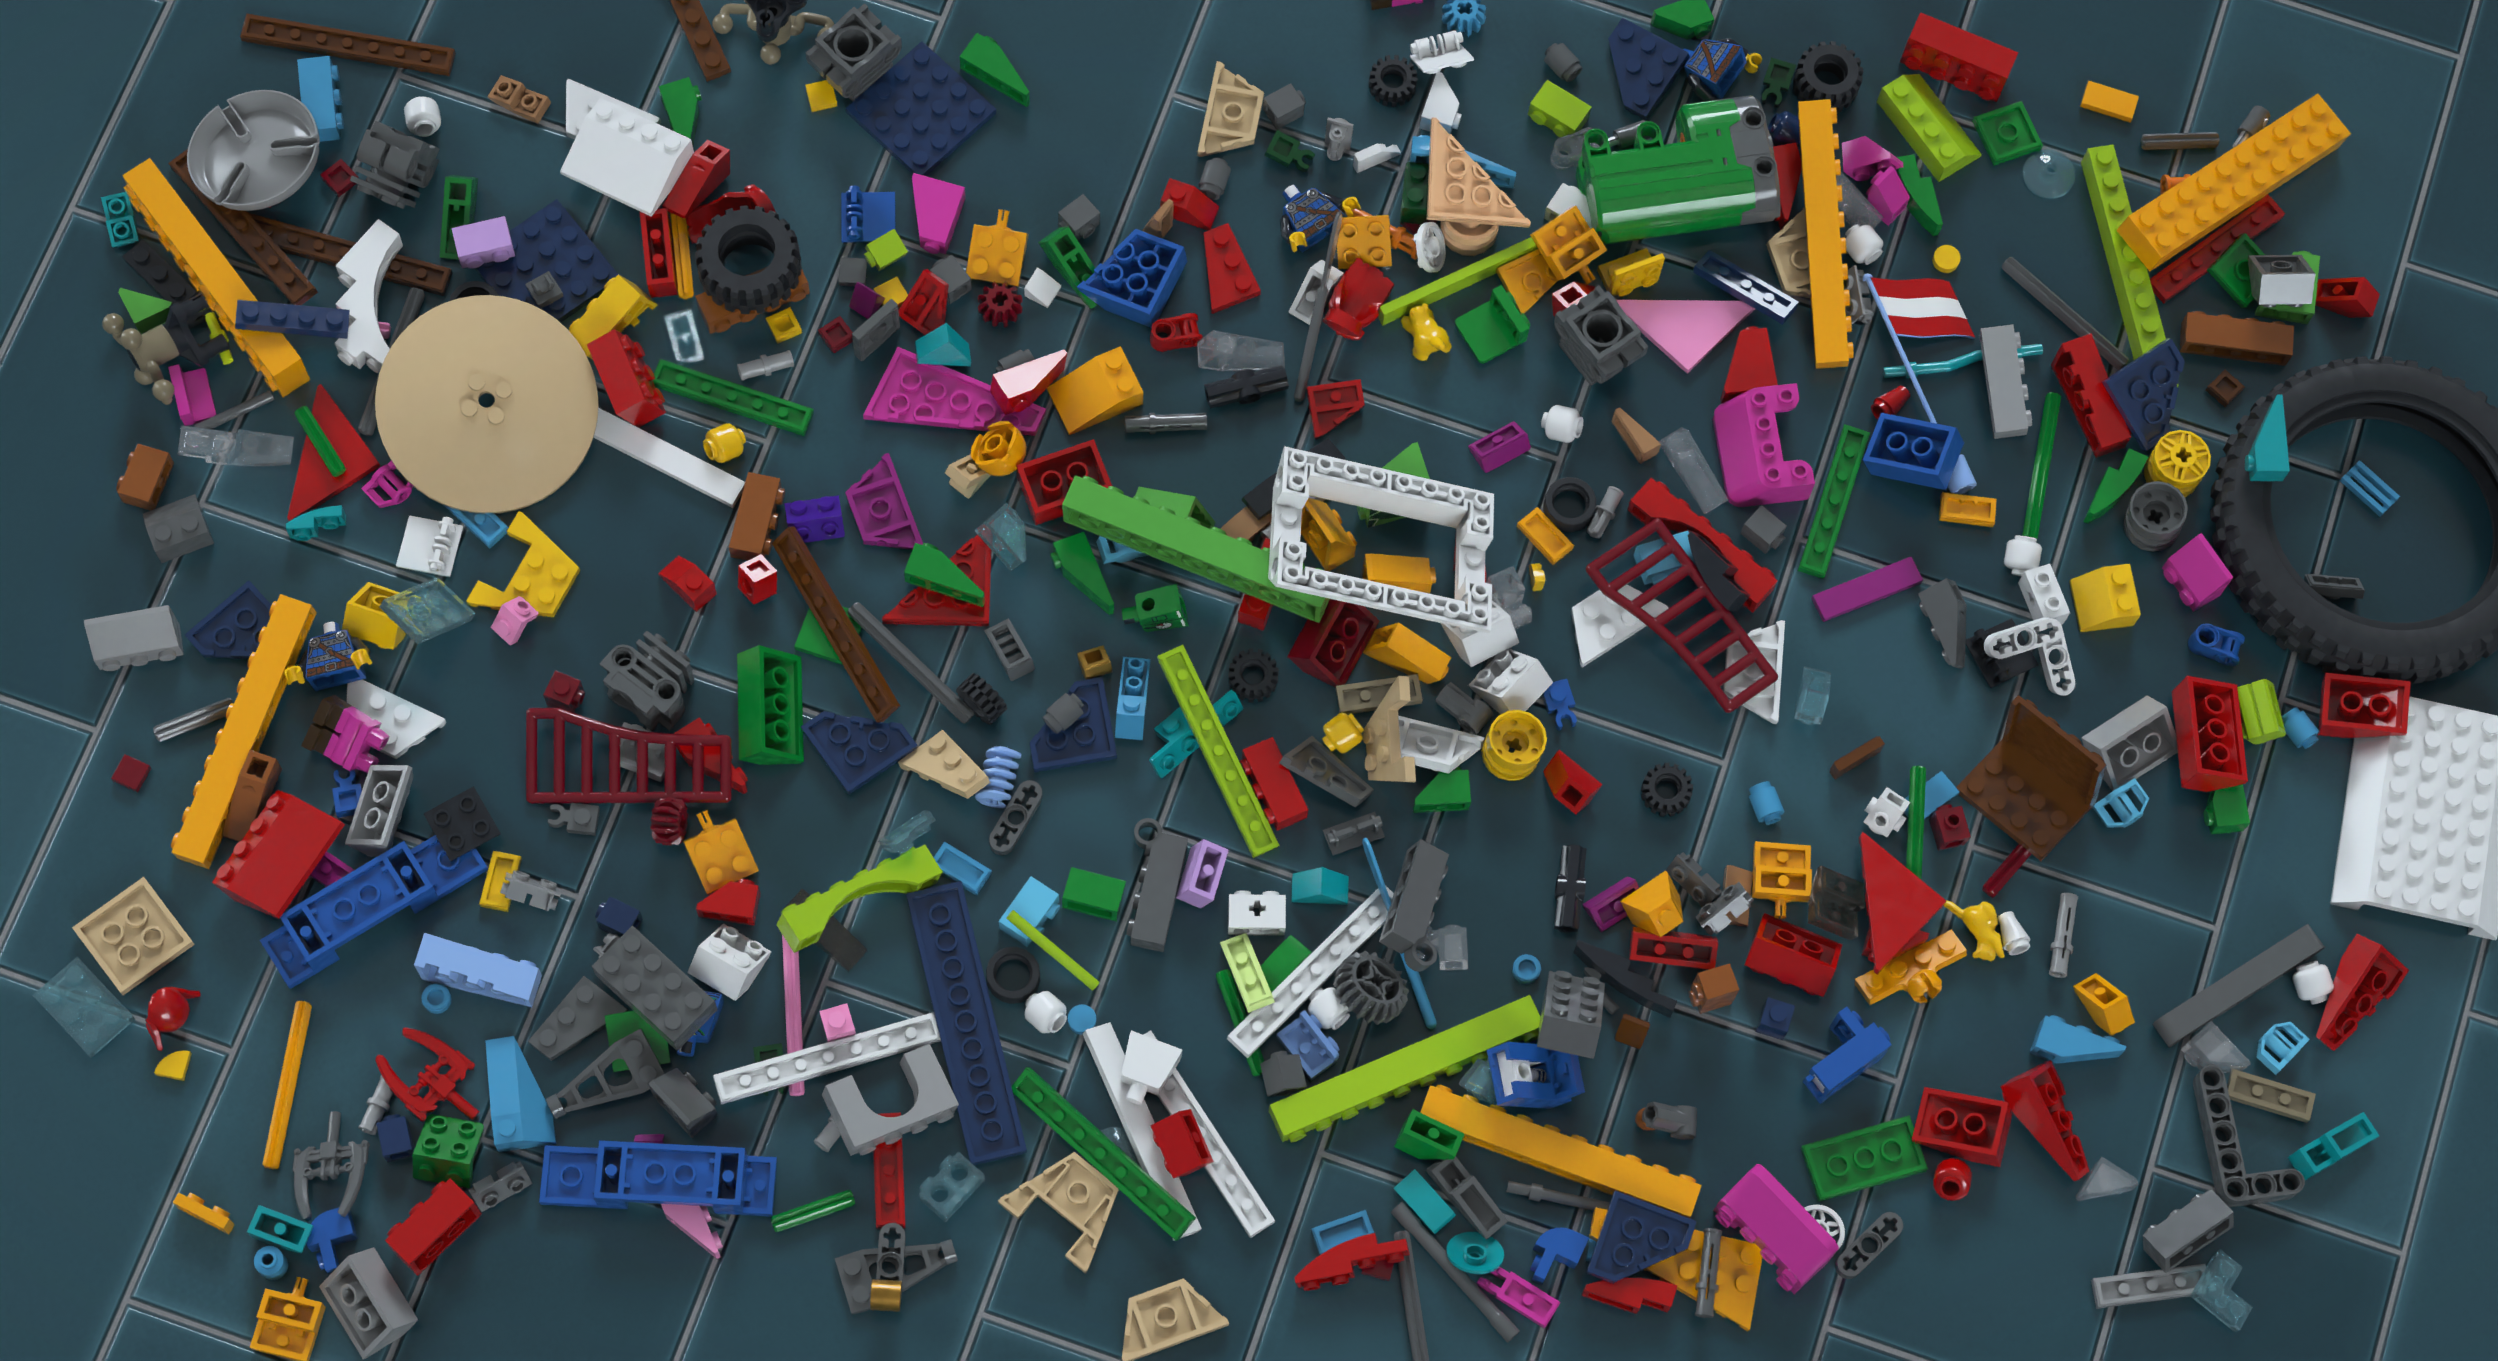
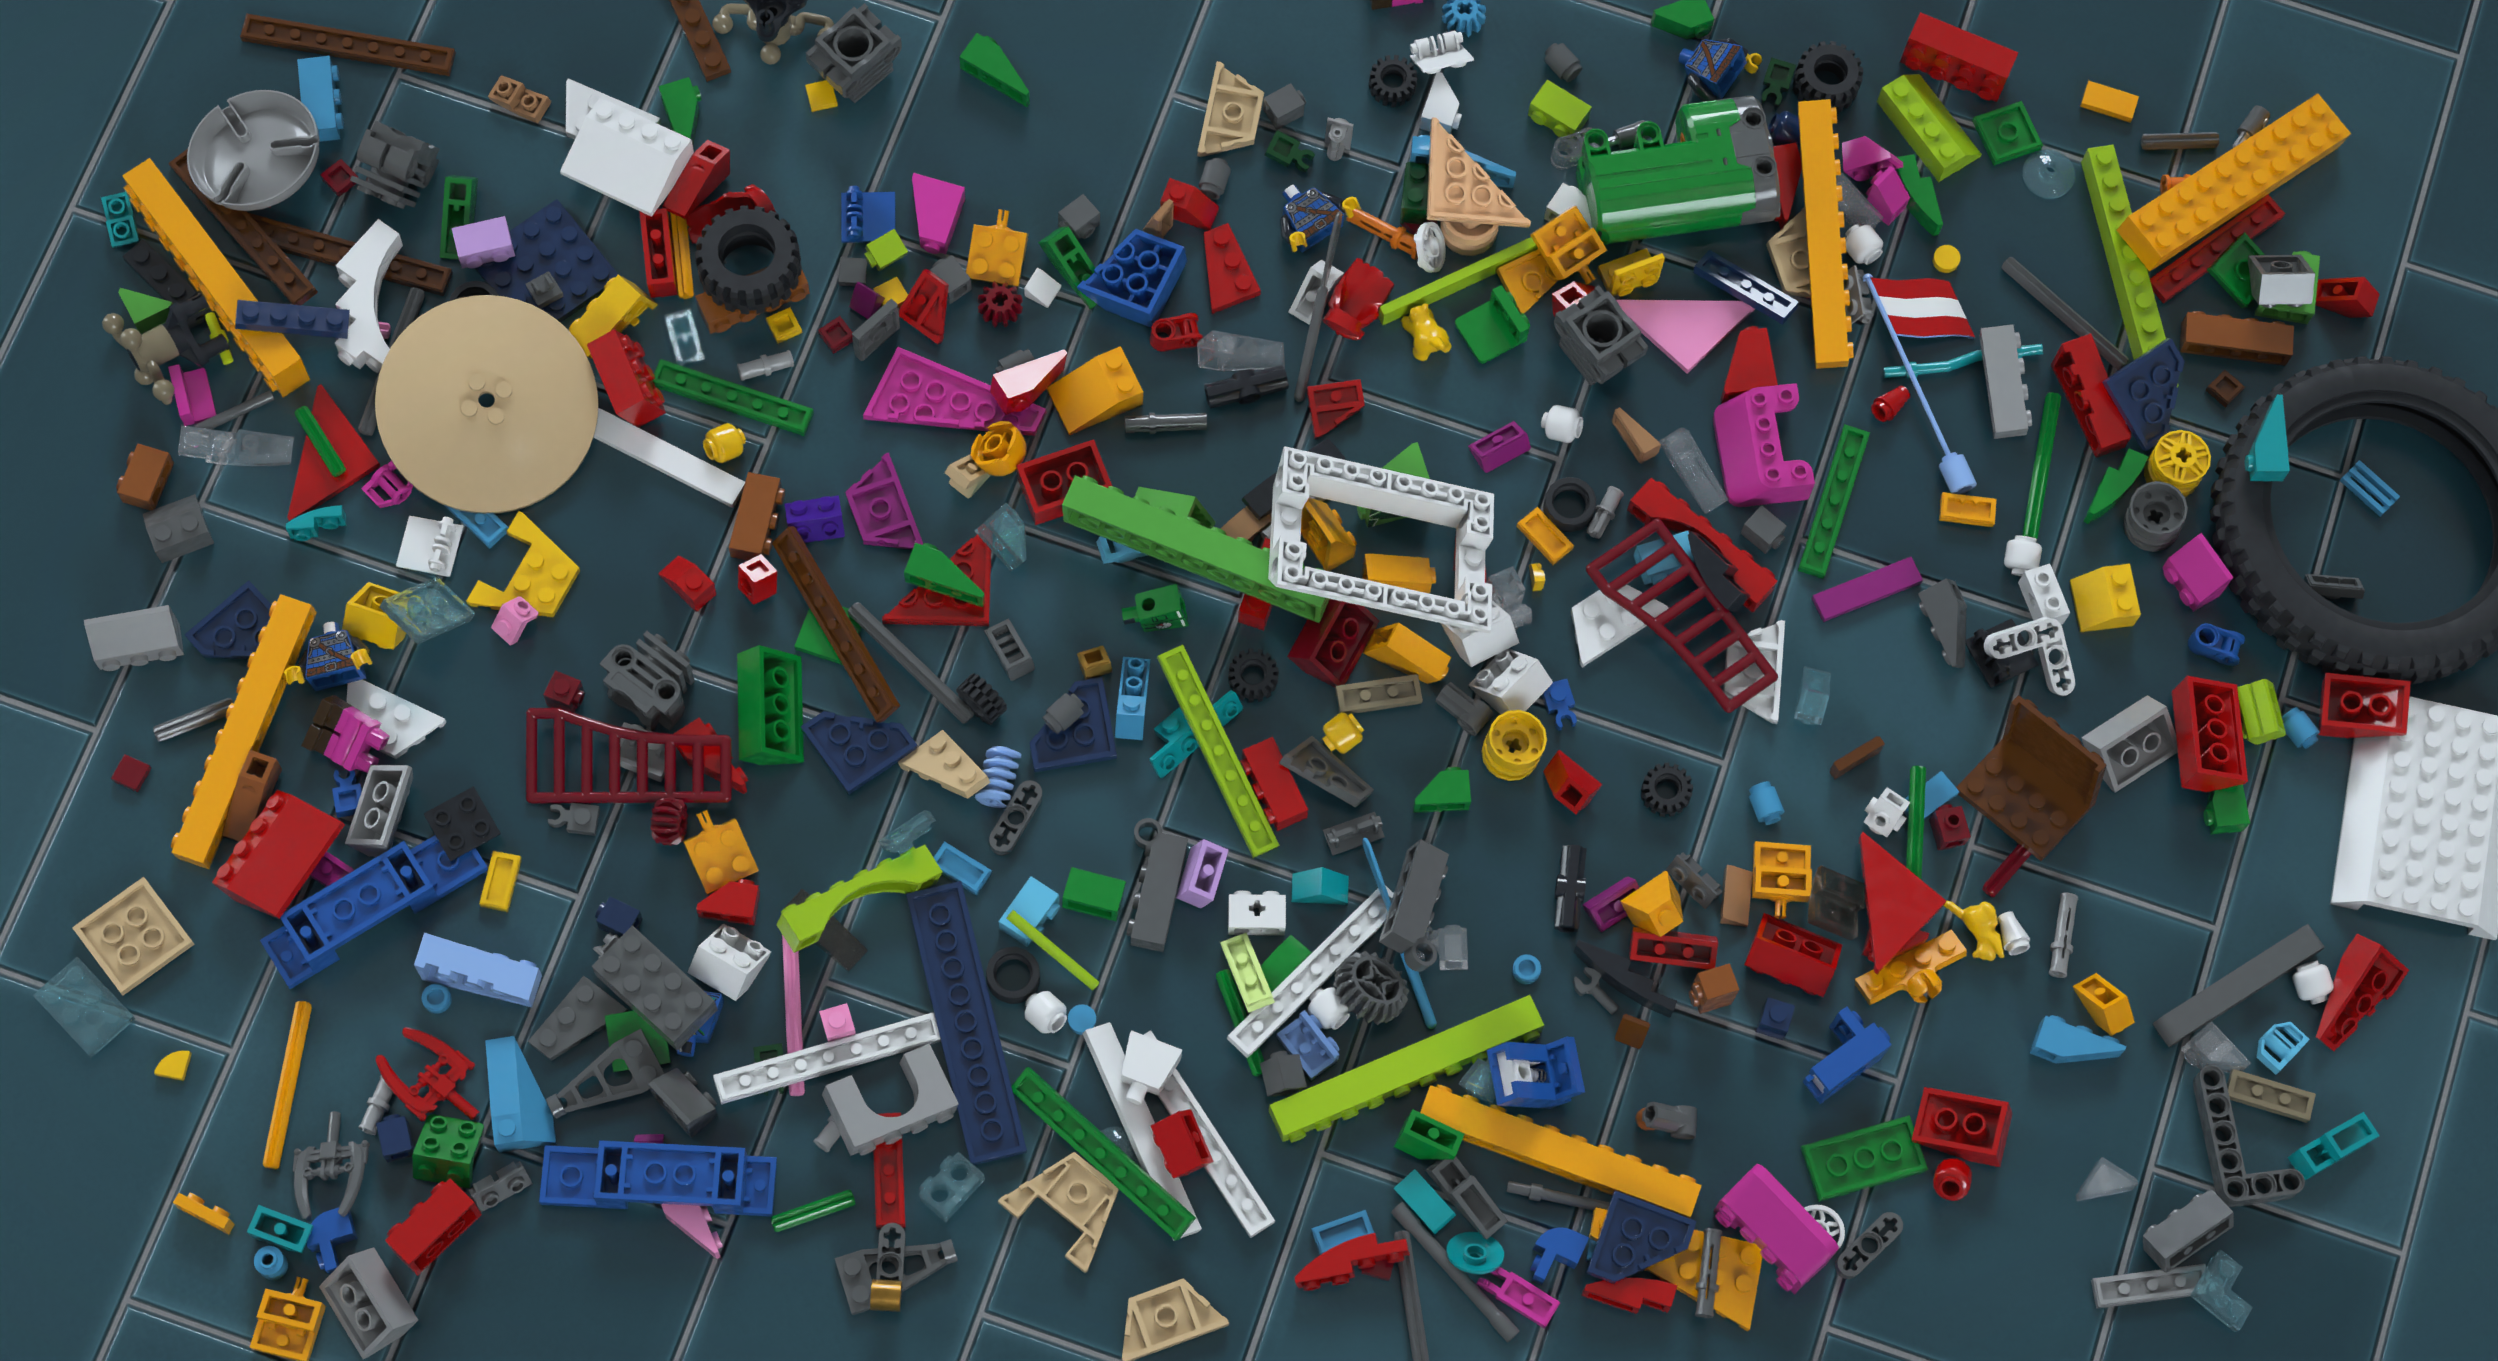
(168, 1011): red piece -> none
(422, 116): white head -> none
(541, 892): light grey hinge -> none
(921, 110): dark blue plate -> none
(943, 347): teal slope -> none
(1081, 569): green slope -> none
(1364, 239): light orange hinge -> none
(1373, 156): white tile -> none
(1383, 738): tan wing -> none
(1435, 745): white wing -> none
(1571, 1014): dark grey brick -> none
(1644, 66): dark blue plate -> none
(1733, 899): dark grey hinge -> none
(1913, 451): blue brick -> none
(2039, 1106): red wedge -> none
(2122, 805): medium azure piece -> none

